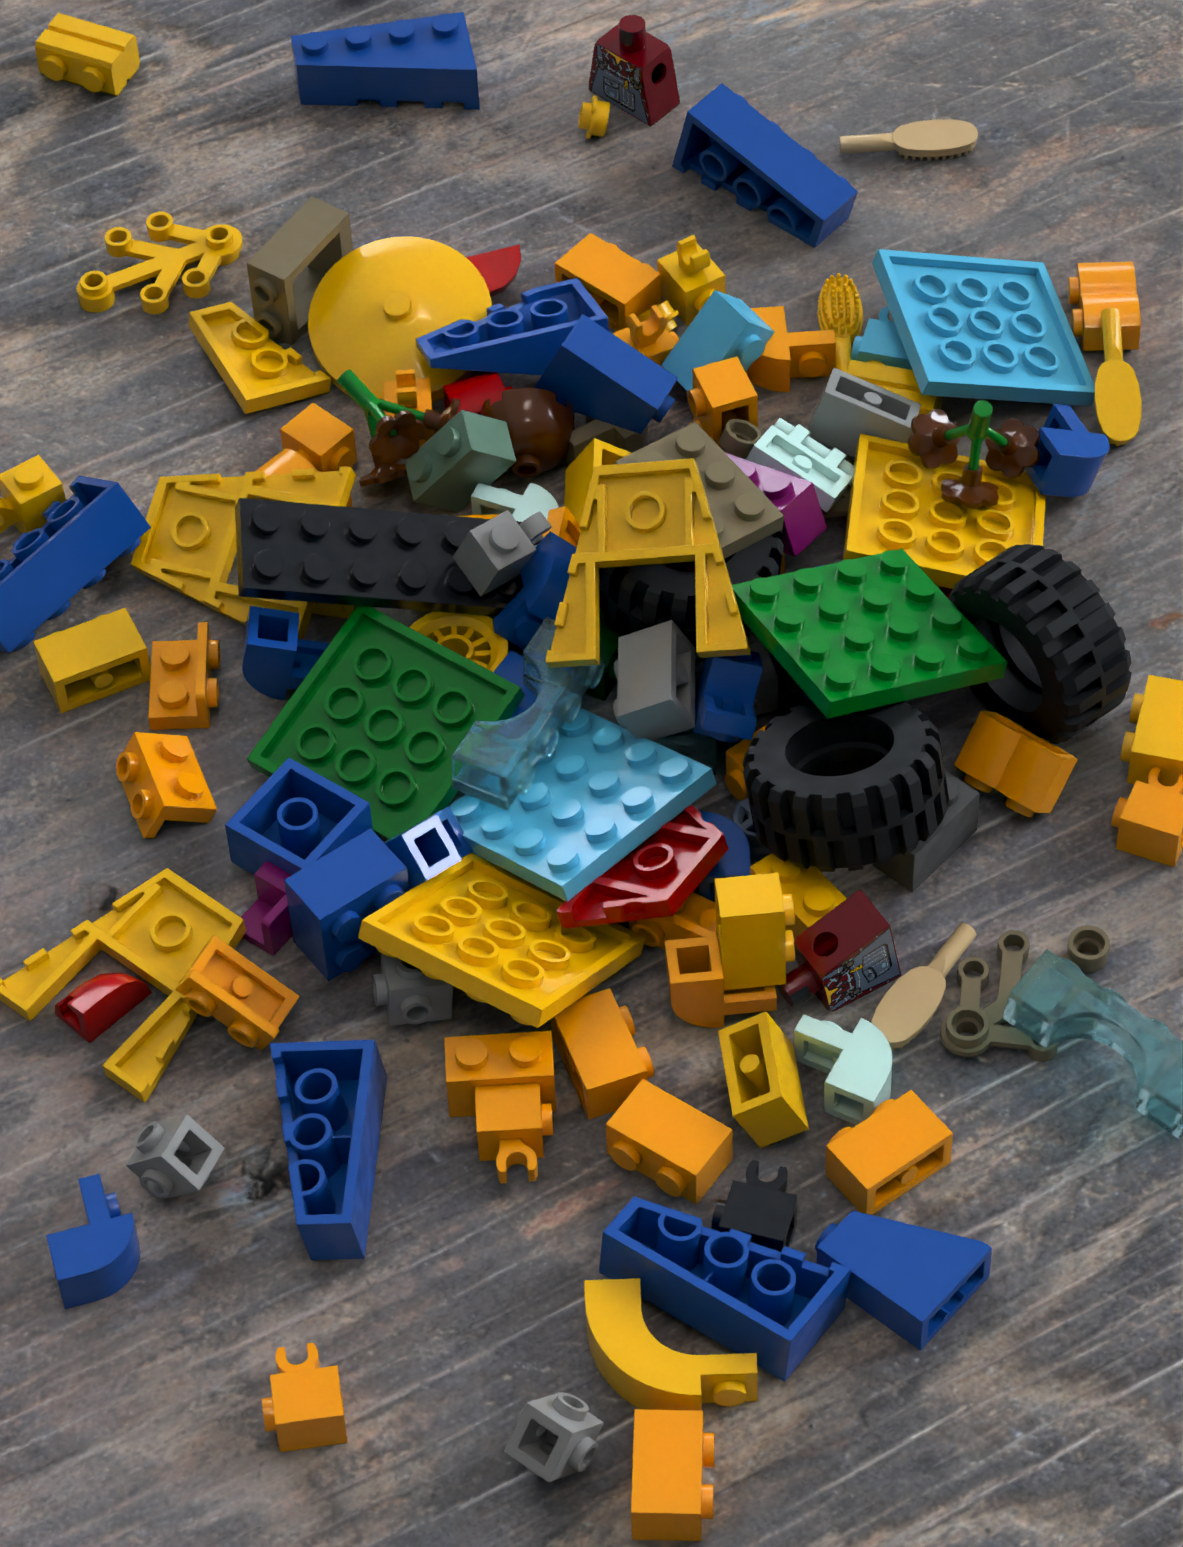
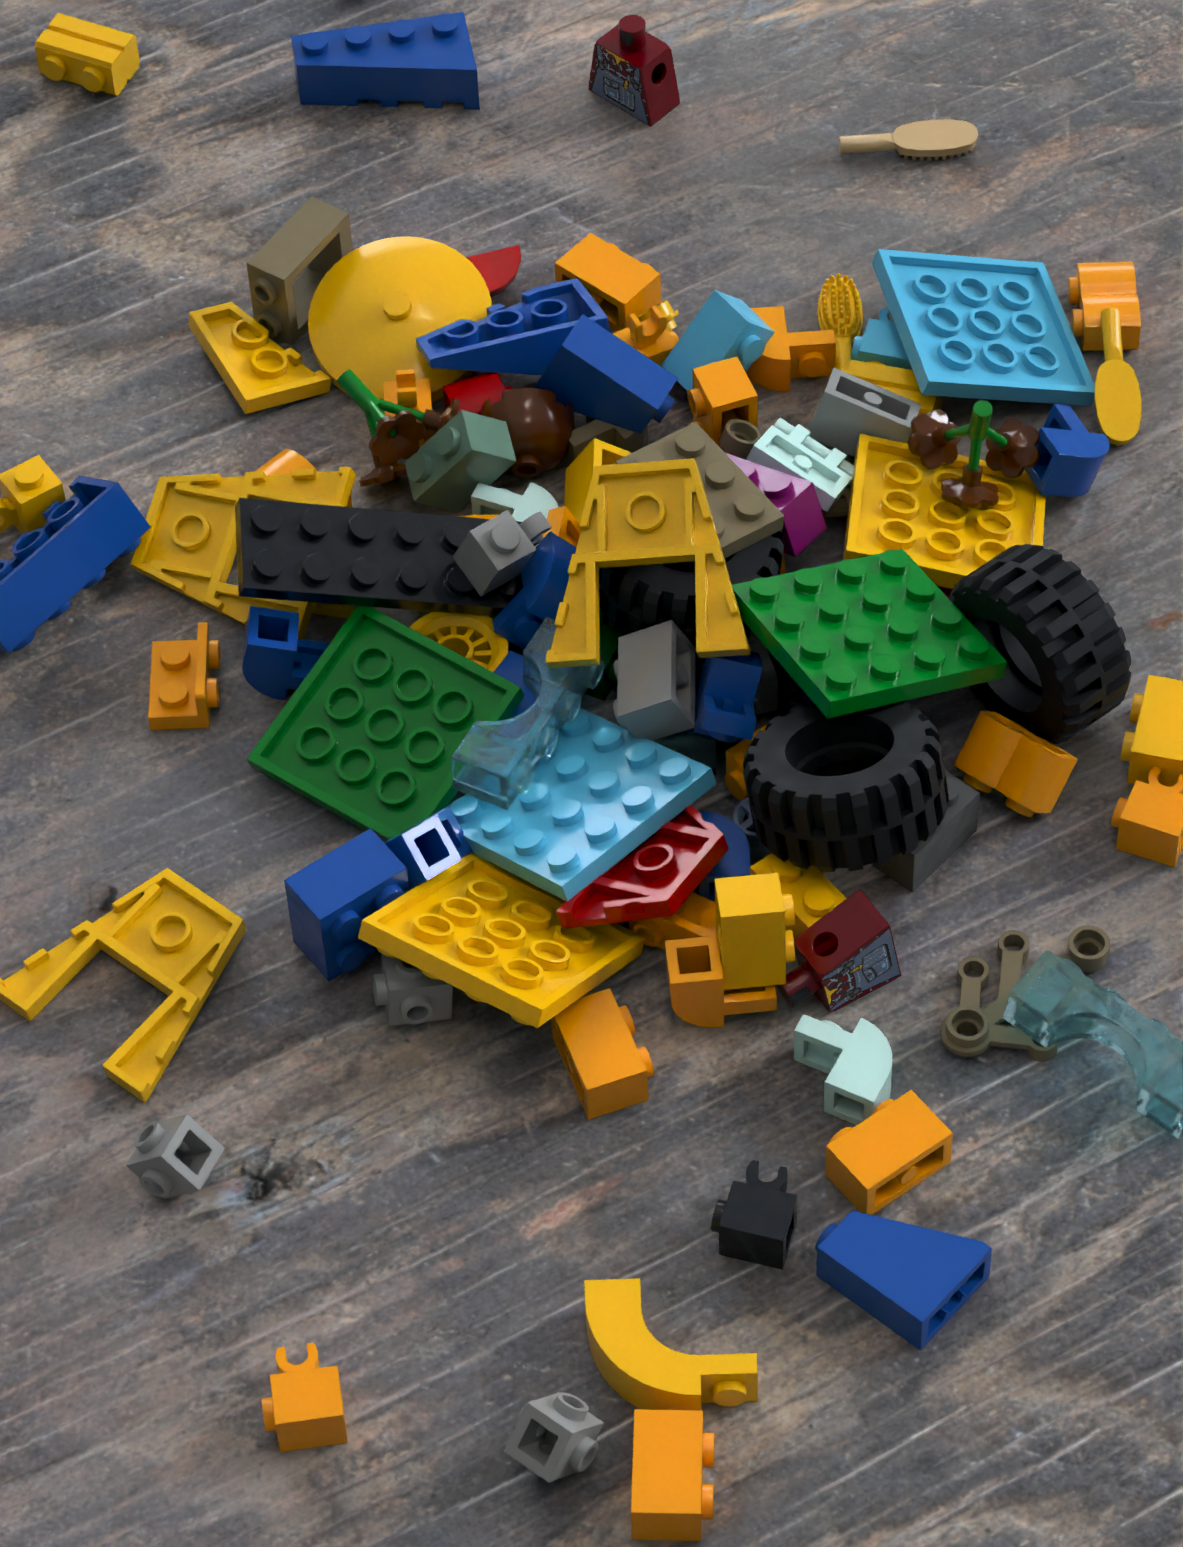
(93, 660): yellow brick -> none
(98, 1256): blue brick -> none
(100, 1003): red brick -> none
(163, 782): light orange bracket -> none
(213, 247): yellow plant -> none
(236, 994): light orange bracket -> none
(268, 918): magenta panel -> none
(294, 820): blue brick -> none
(320, 439): light orange brick -> none
(331, 1131): blue wedge -> none
(497, 1061): light orange brick -> none
(512, 1126): light orange brick -> none
(594, 117): yellow plate -> none
(669, 1142): light orange brick -> none
(689, 278): yellow brick -> none
(726, 1283): blue wedge -> none
(762, 167): blue wedge -> none
(763, 1080): yellow brick -> none
(918, 993): tan piece -> none

